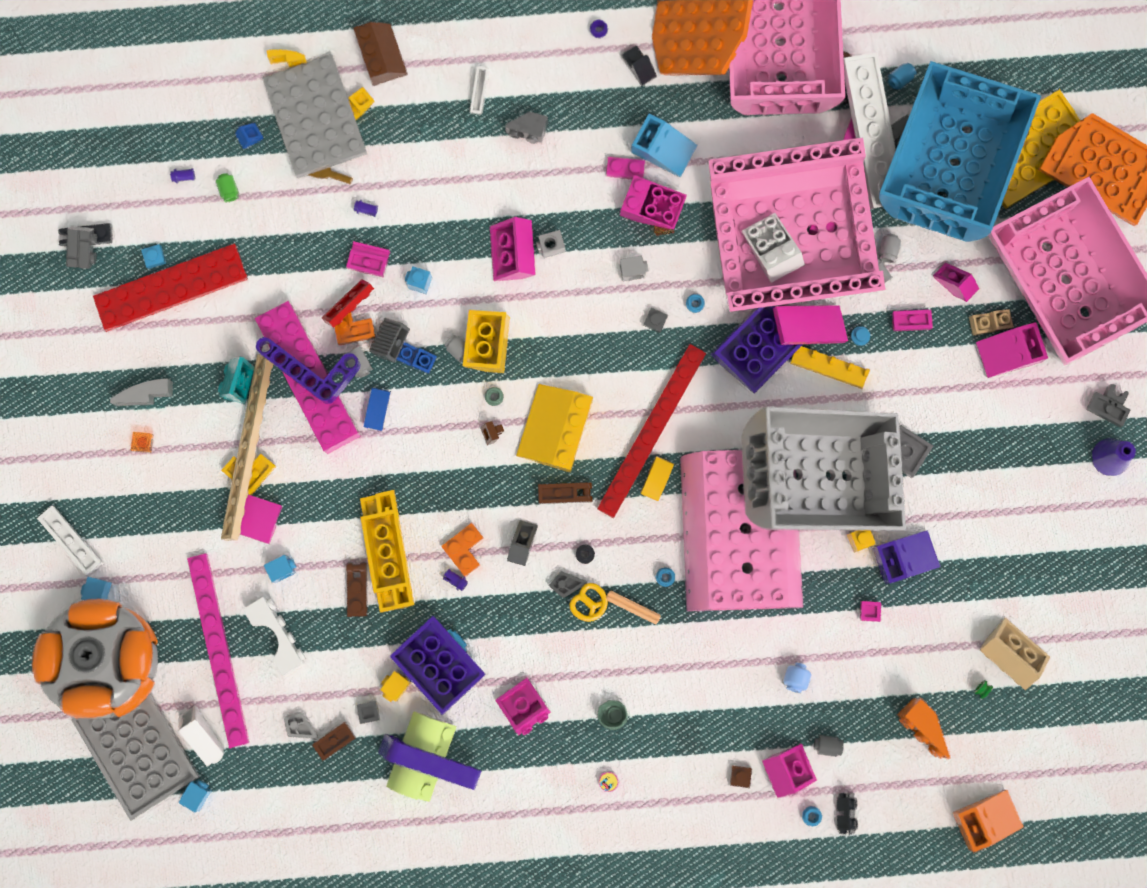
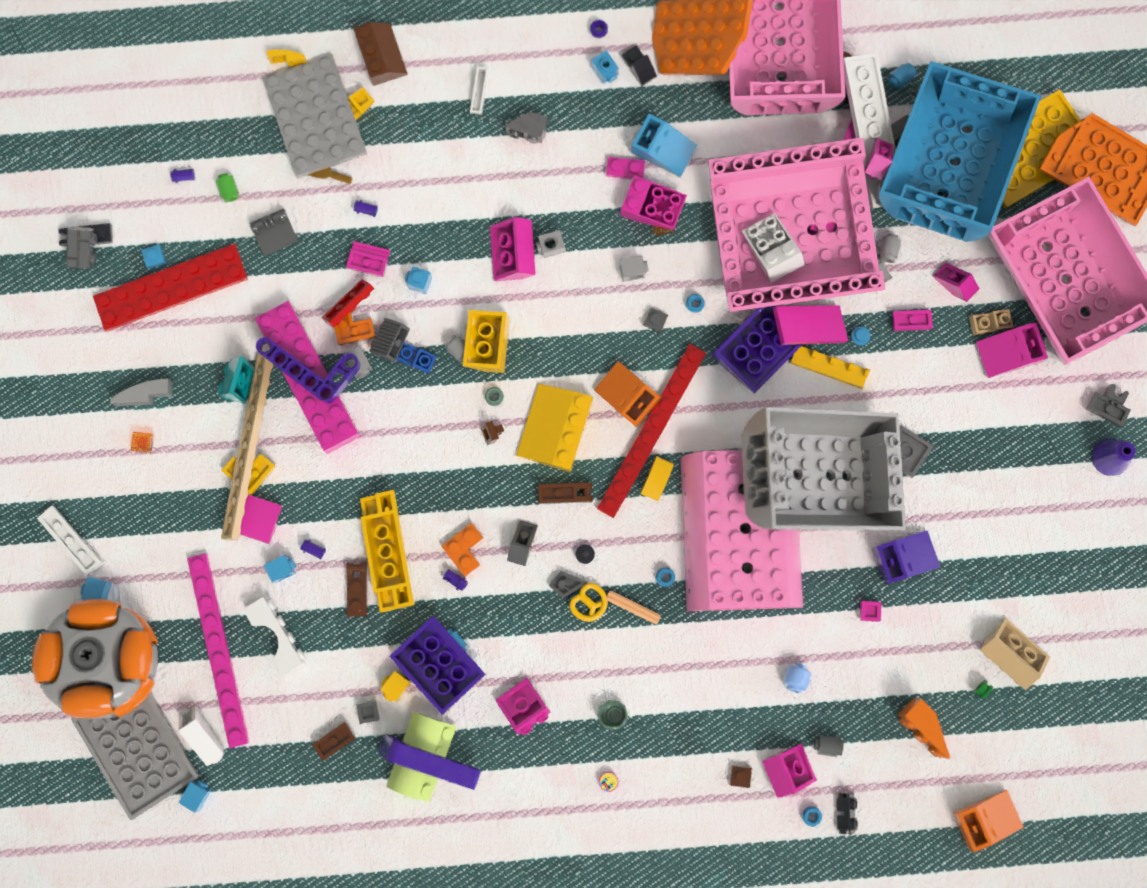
(248, 135): blue slope -> none
(273, 232): none -> dark grey hinge
(299, 727): light grey piece -> none
(313, 549): none -> dark purple pin
(377, 409): blue slope -> none
(605, 67): none -> dark azure brick
(627, 394): none -> orange slope
(861, 539): yellow brick -> none
(879, 159): none -> dark pink slope

